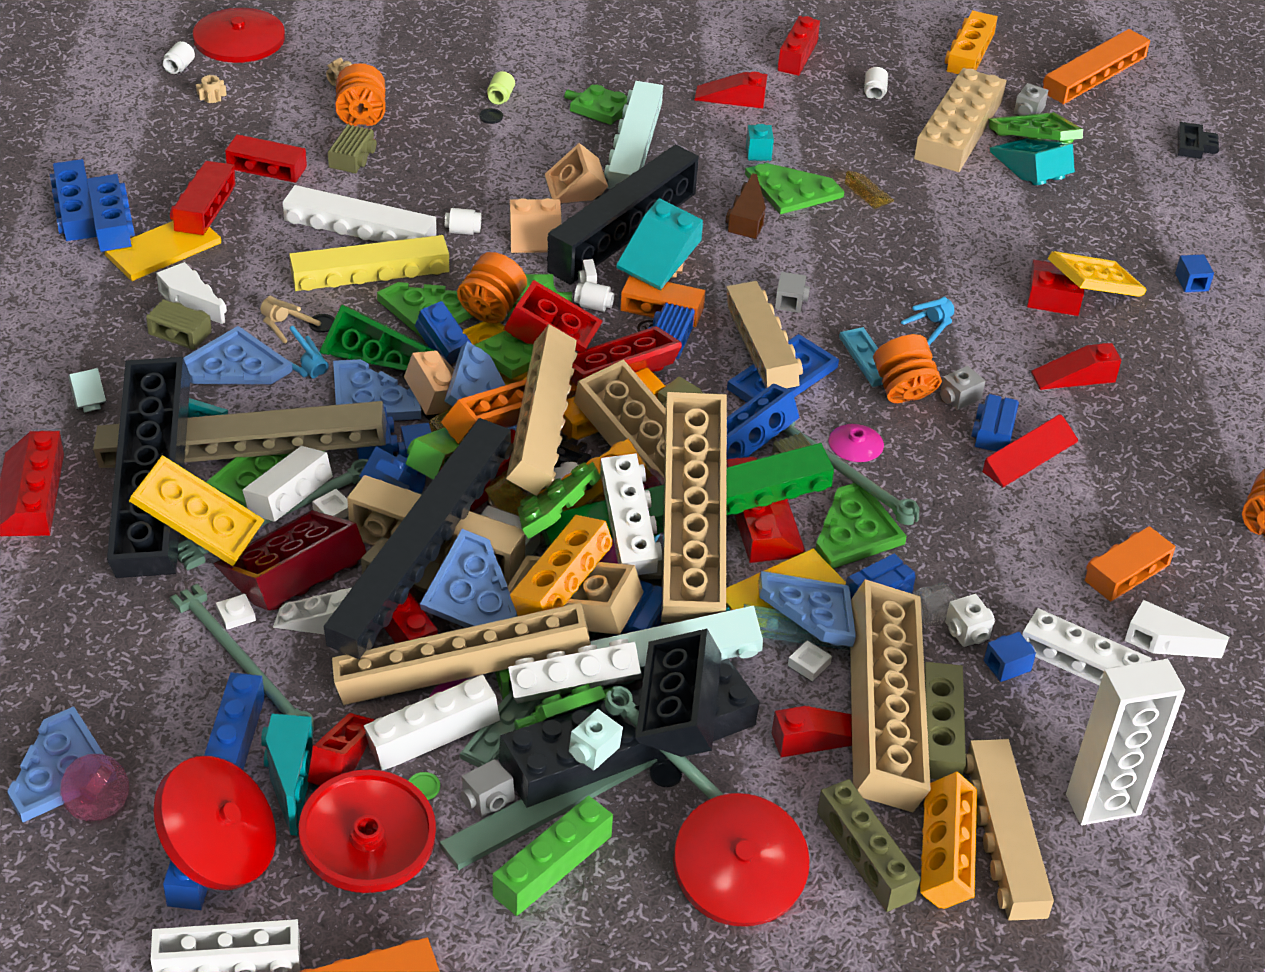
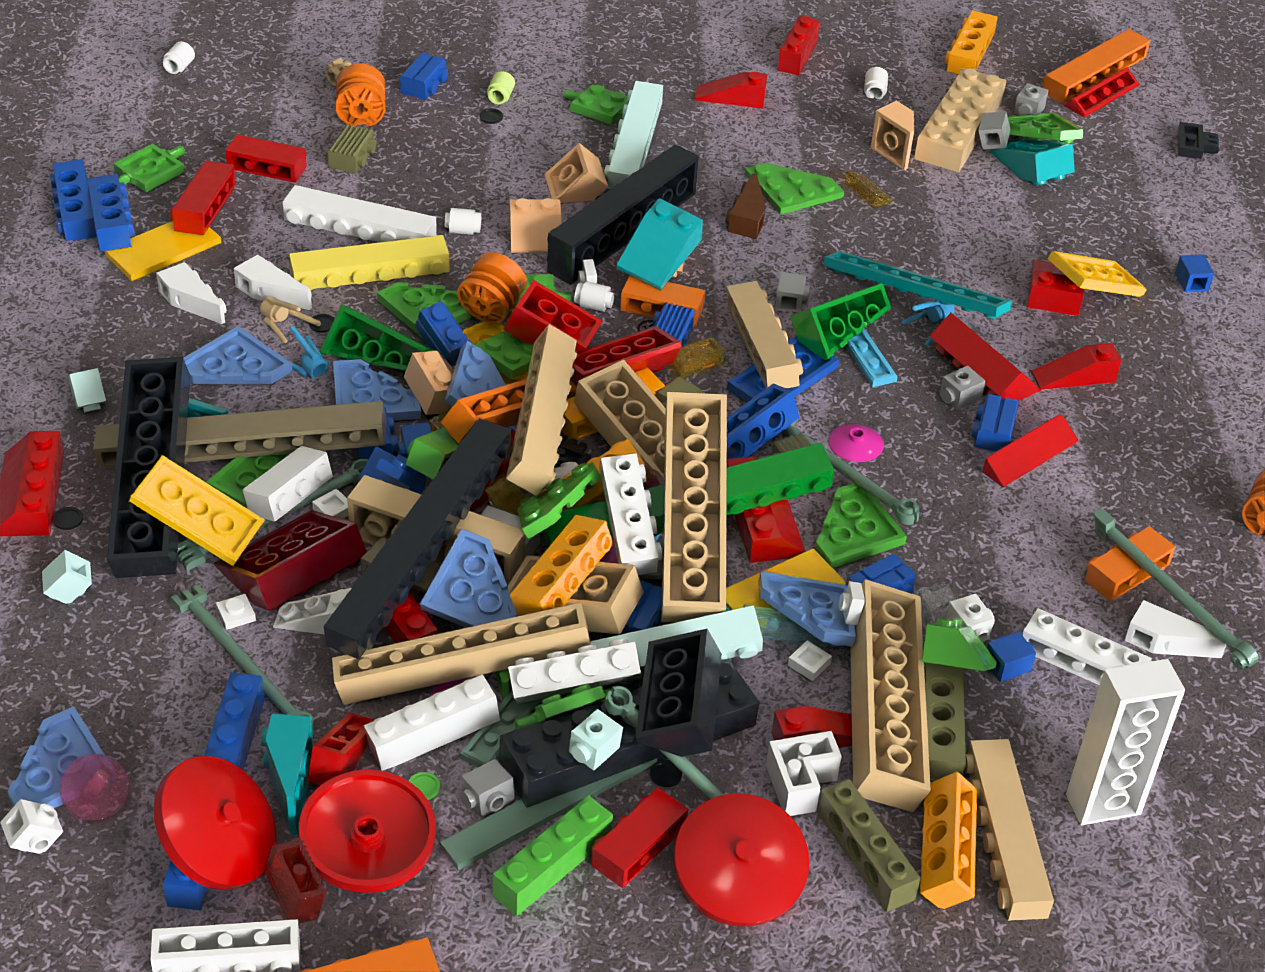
(31, 826): none -> white brick
(66, 577): none -> light aqua brick
(67, 518): none -> black piece
(150, 167): none -> bright green plate
(179, 324): olive brick -> none
(211, 89): tan gear -> none
(238, 35): red dish -> none
(262, 279): none -> white slope
(295, 881): none -> clear red brick
(423, 76): none -> blue brick
(638, 837): none -> red brick
(699, 357): none -> clear yellow slope
(759, 142): teal brick -> none
(799, 766): none -> white brick
(836, 322): none -> green wedge
(852, 603): none -> white plate
(894, 133): none -> light nougat slope
(907, 368): orange wheel -> none
(922, 285): none -> teal plate
(956, 645): none -> bright green slope
(972, 351): none -> red slope
(994, 130): none -> light grey brick
(1100, 92): none -> red slope
(1242, 654): none -> sand green hinge

